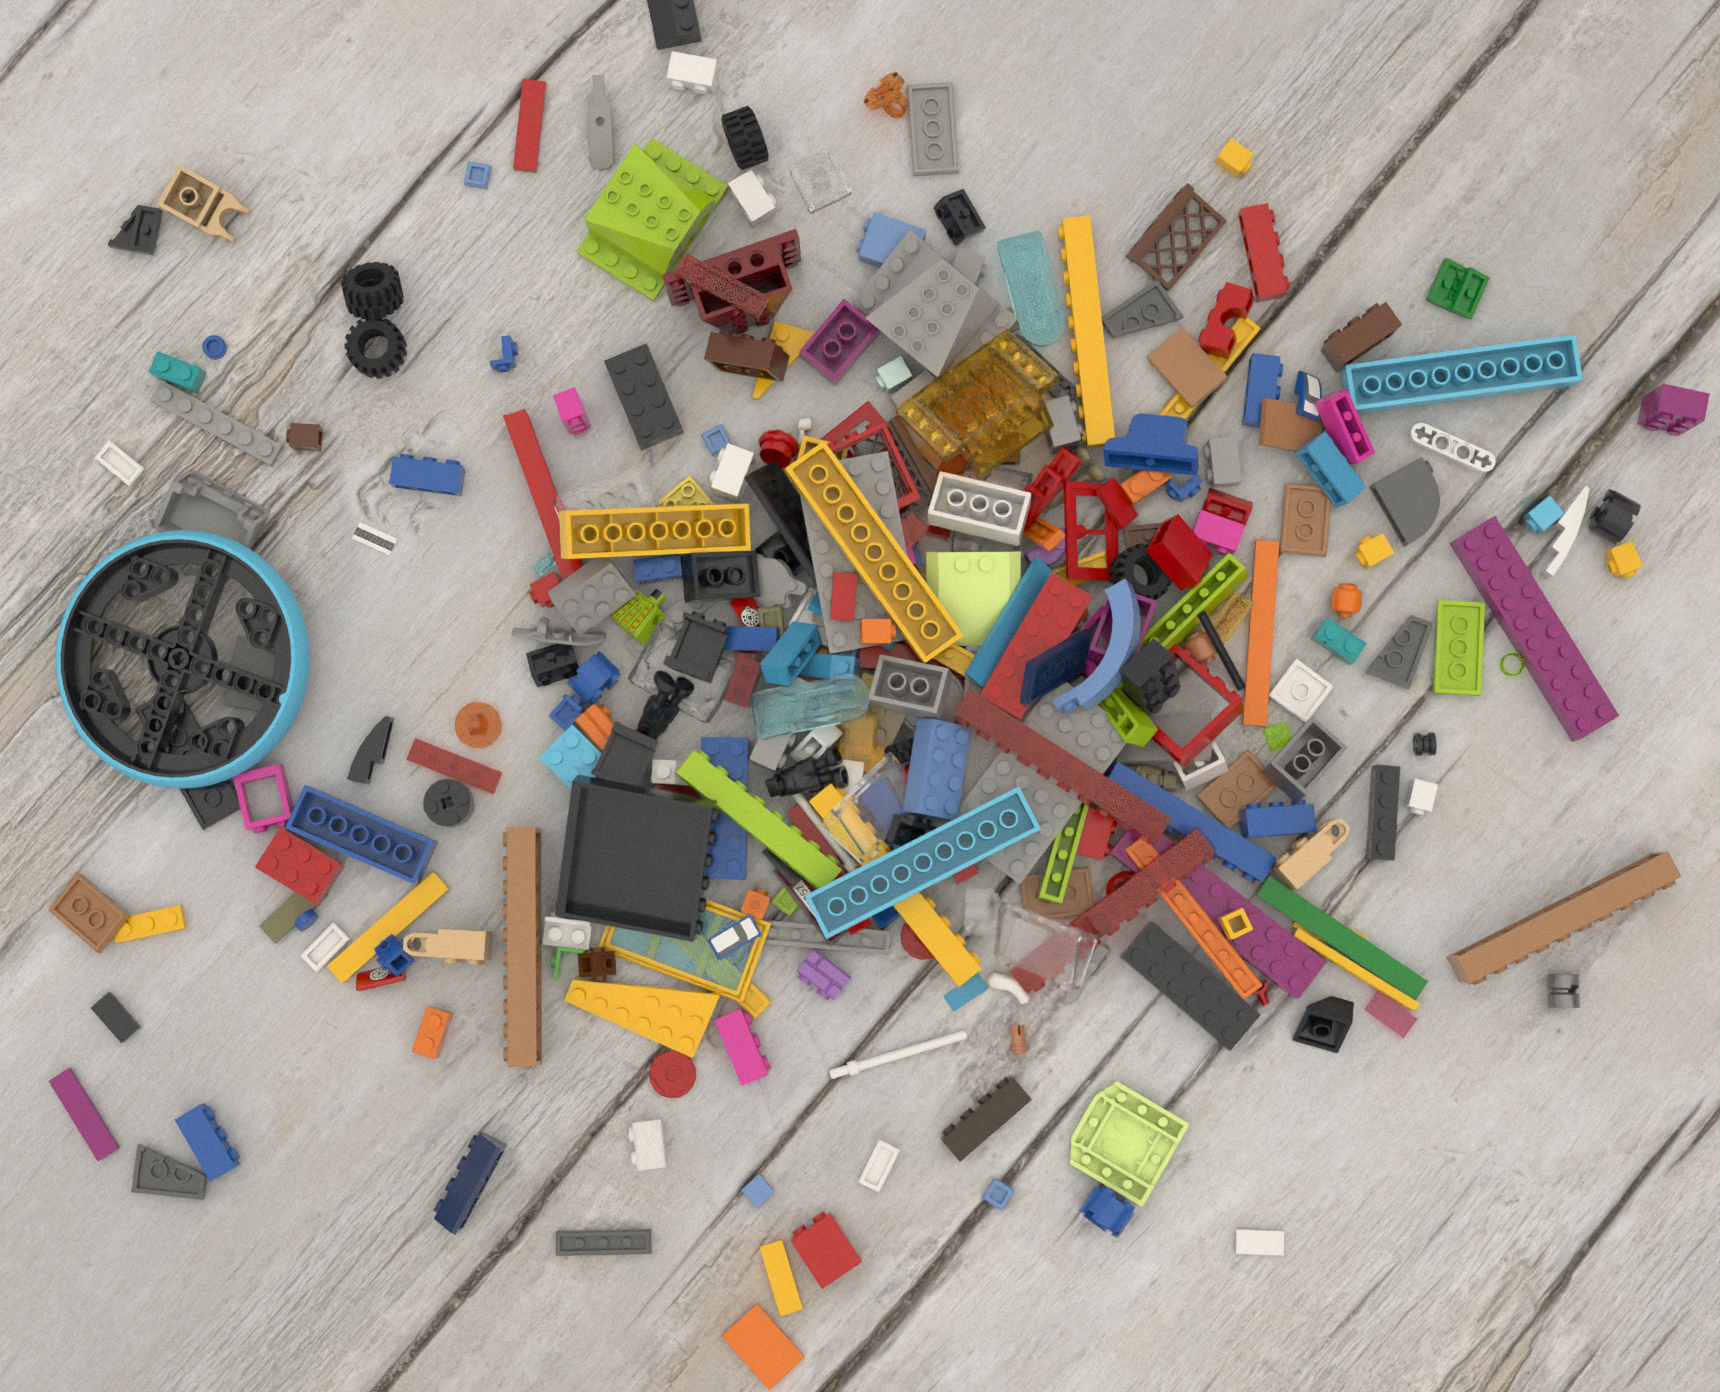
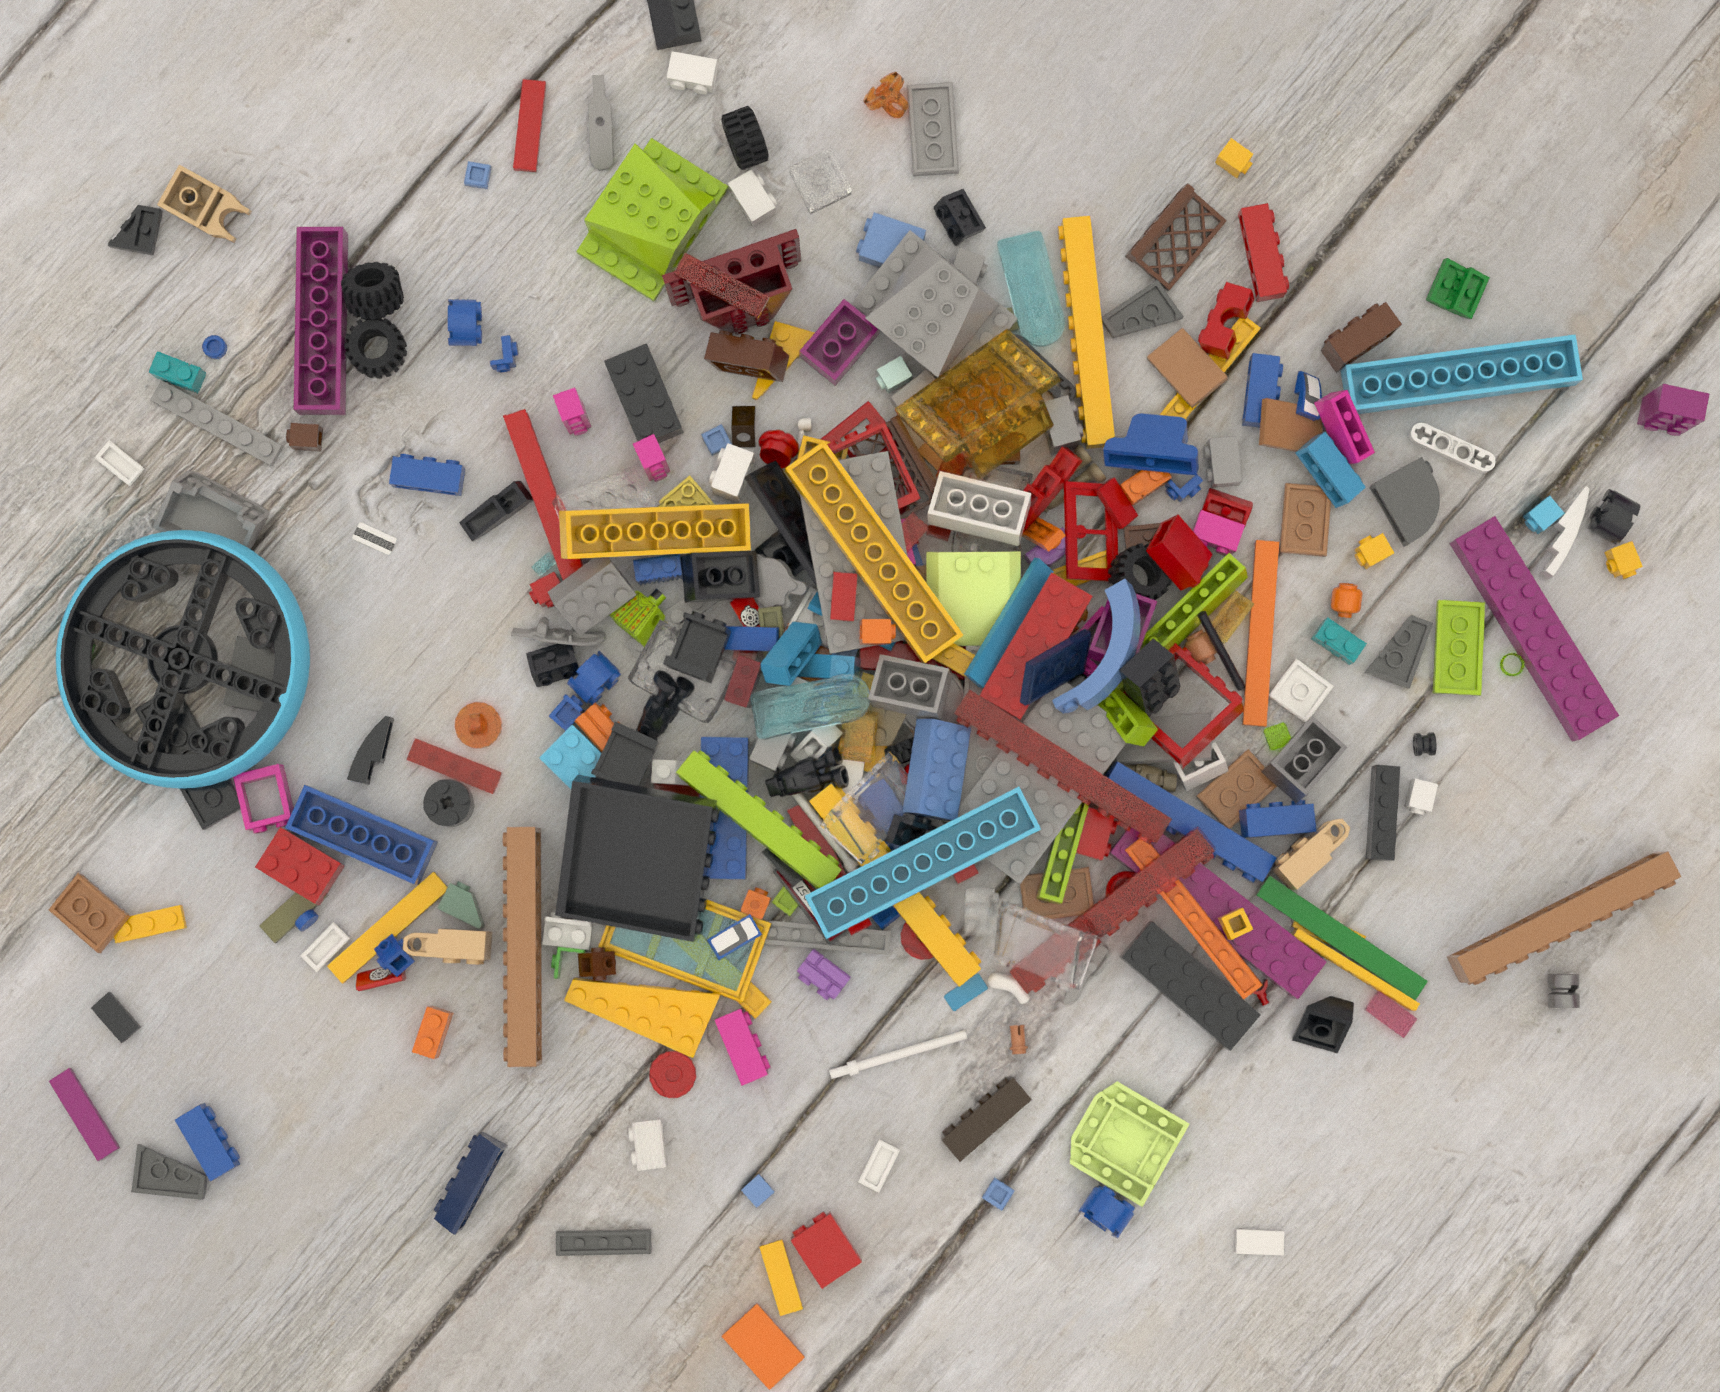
(320, 321): none -> magenta brick
(462, 904): none -> sand green slope
(463, 322): none -> blue brick
(496, 510): none -> black slope
(652, 458): none -> dark pink brick
(743, 422): none -> dark brown bracket

